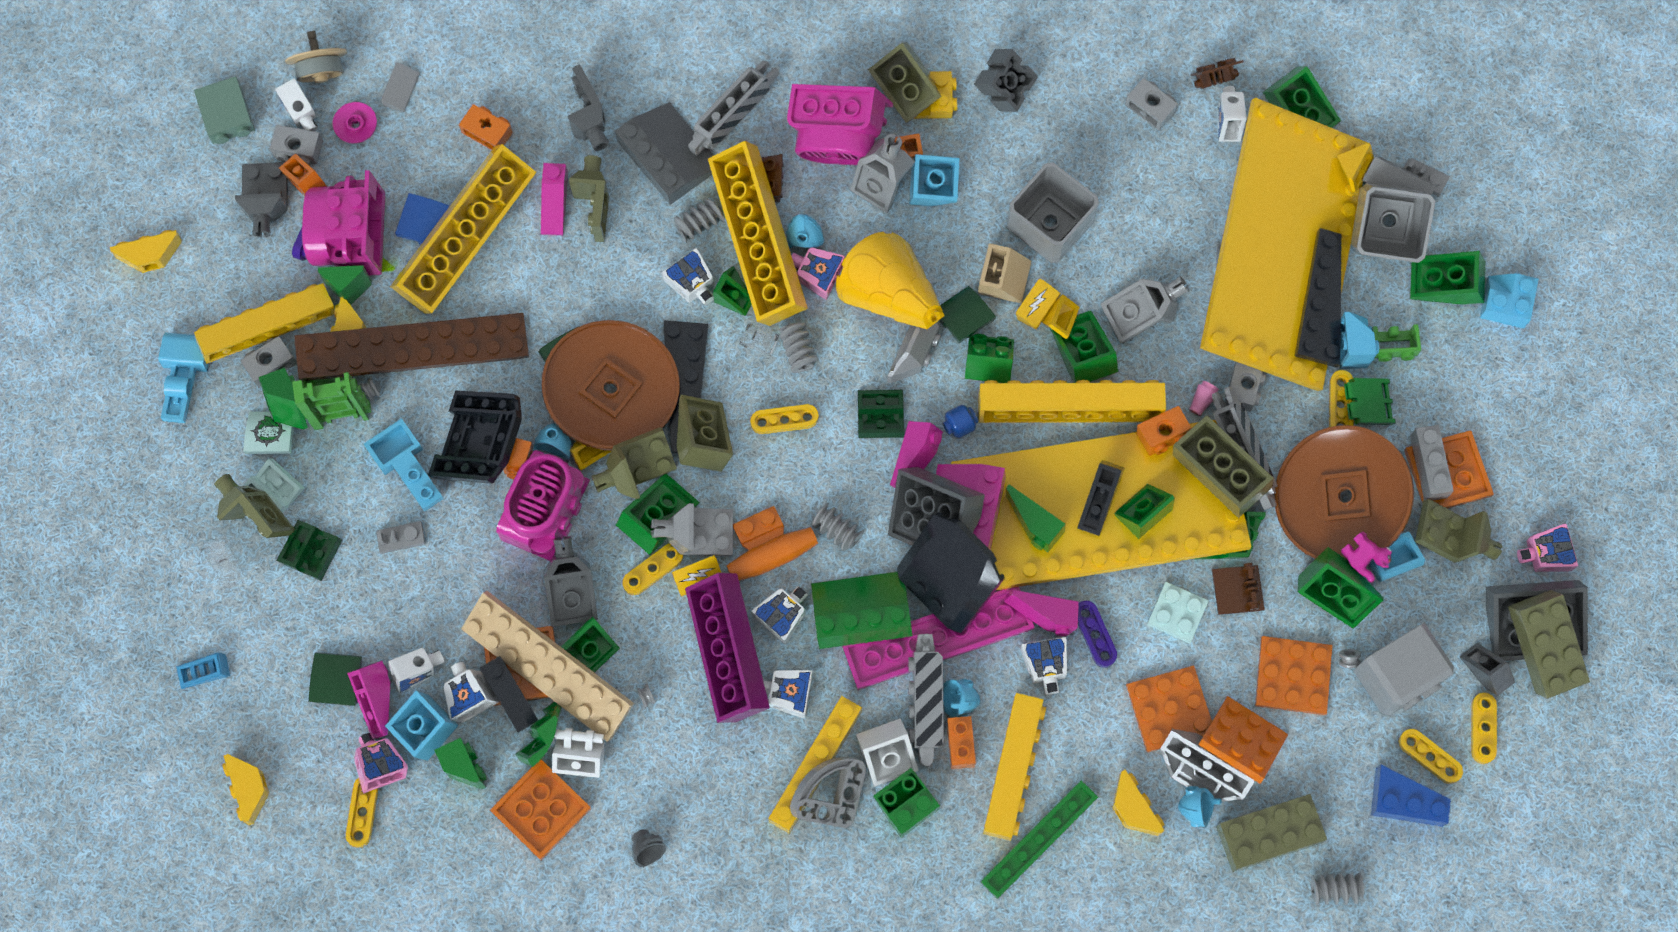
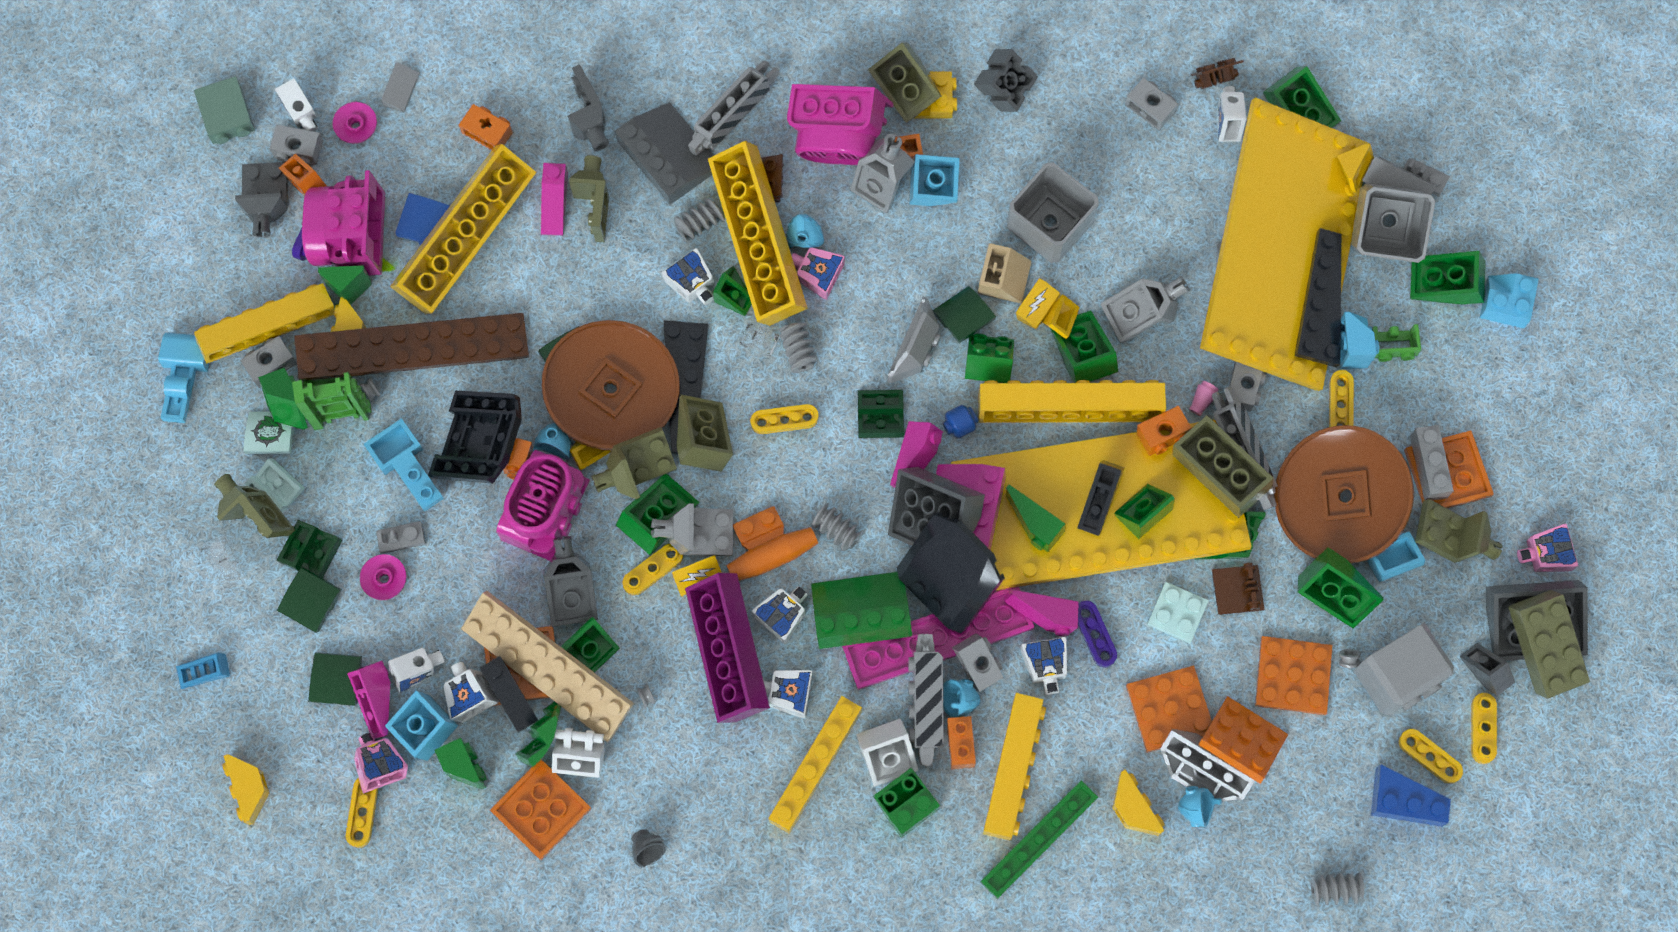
(148, 252): yellow slope -> none
(309, 599): none -> dark green slope
(317, 64): piece -> none
(378, 567): none -> dark pink dish
(836, 808): light grey beam -> none
(888, 281): yellow cone -> none
(967, 654): none -> light grey brick
(1271, 833): olive brick -> none
(1364, 554): dark pink animal -> none
(1368, 401): green plate -> none

